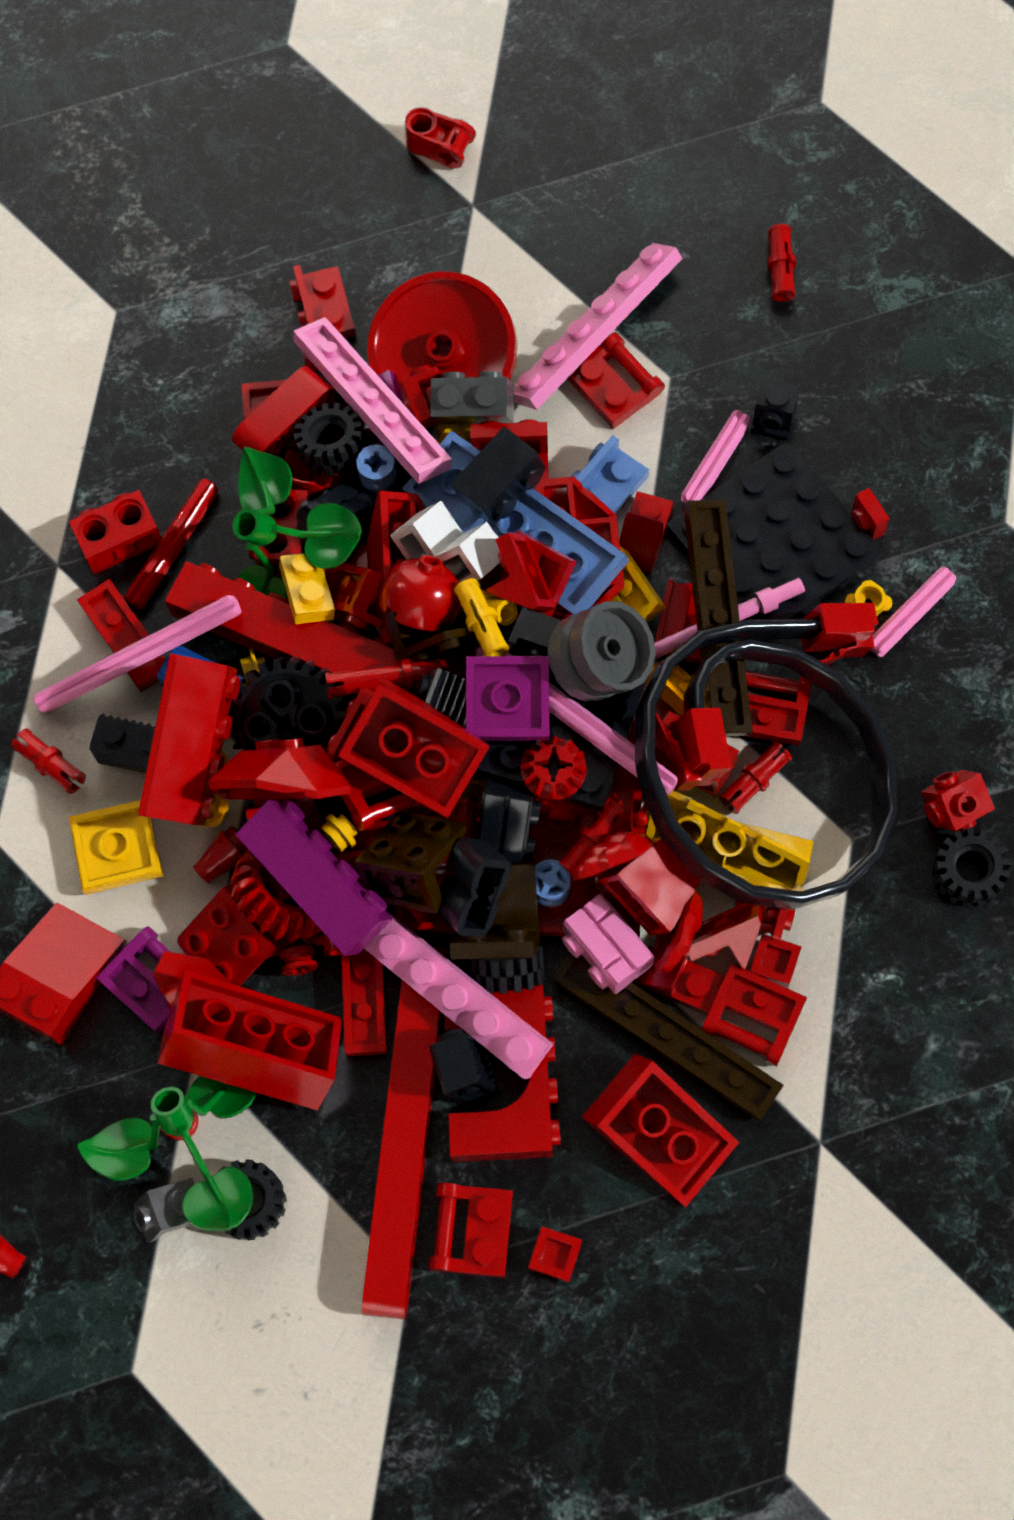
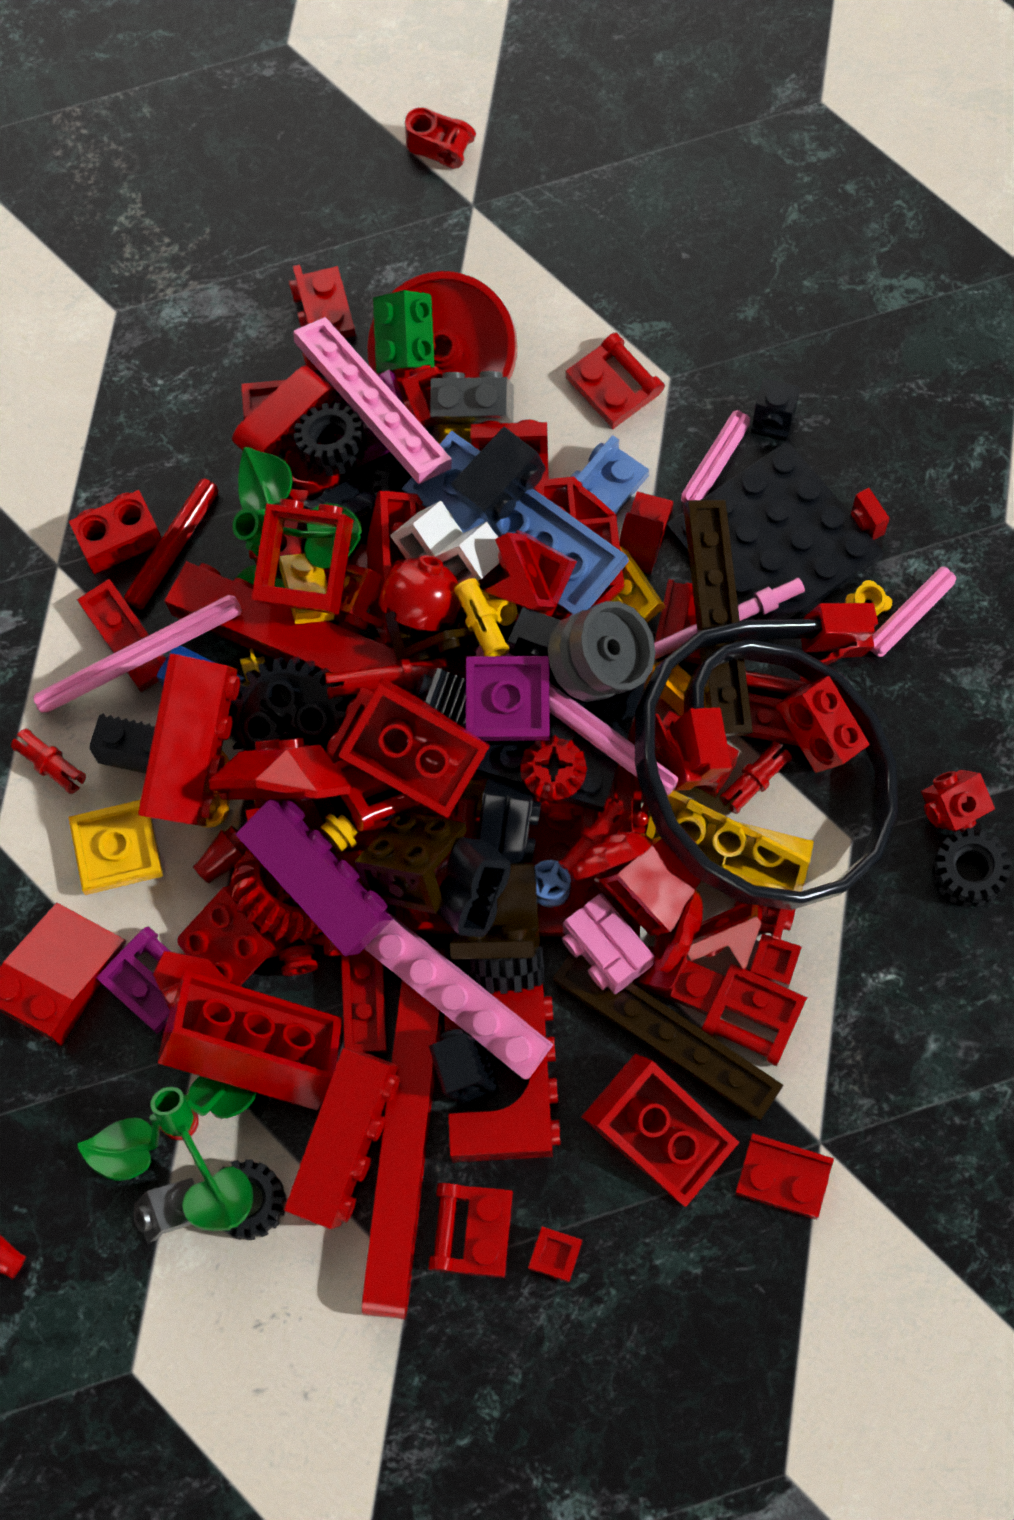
(269, 550): none -> red window
(342, 1138): none -> red brick
(381, 476): medium blue wheel -> none
(403, 331): none -> green bracket
(595, 325): bright pink plate -> none
(781, 263): red pin -> none
(784, 1176): none -> red plate
(822, 724): none -> red brick

